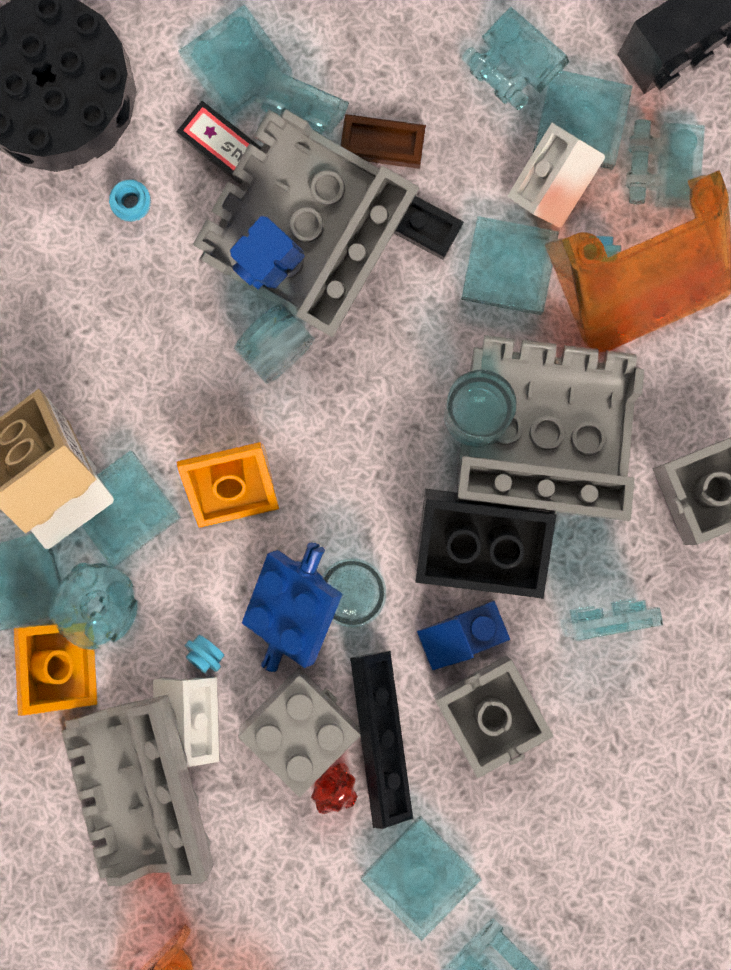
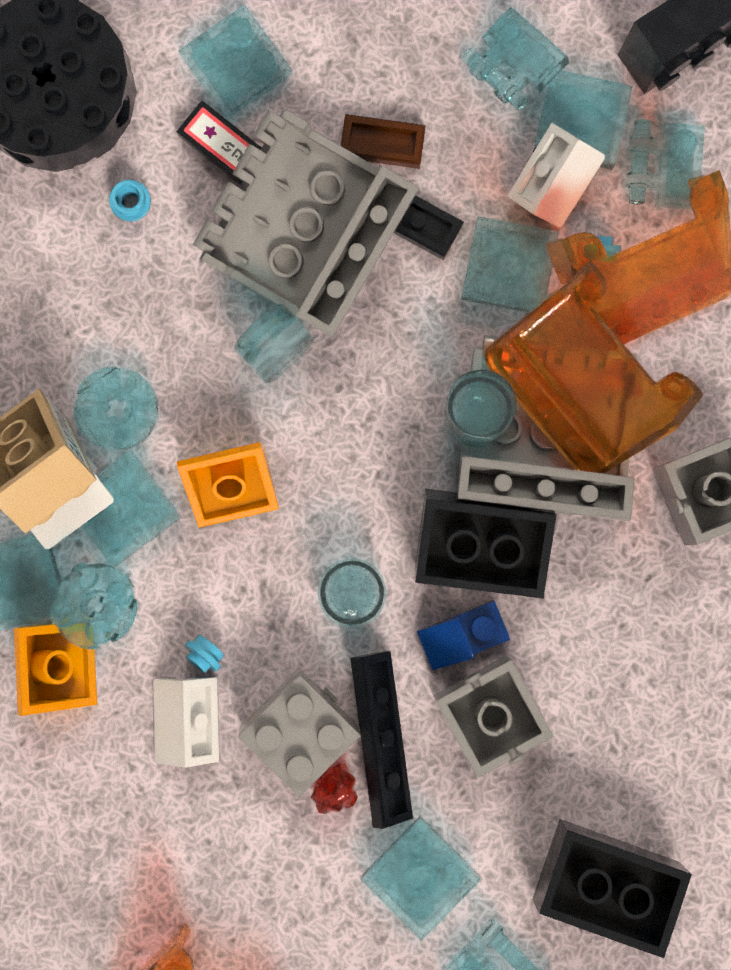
(92, 405): none -> clear light blue plate
(139, 792): light grey slope -> none
(265, 254): blue brick -> none
(292, 607): blue plate -> none
(313, 105): clear light blue plate -> none
(584, 381): none -> clear orange windscreen
(611, 888): none -> black brick
(624, 617): clear light blue plate -> none

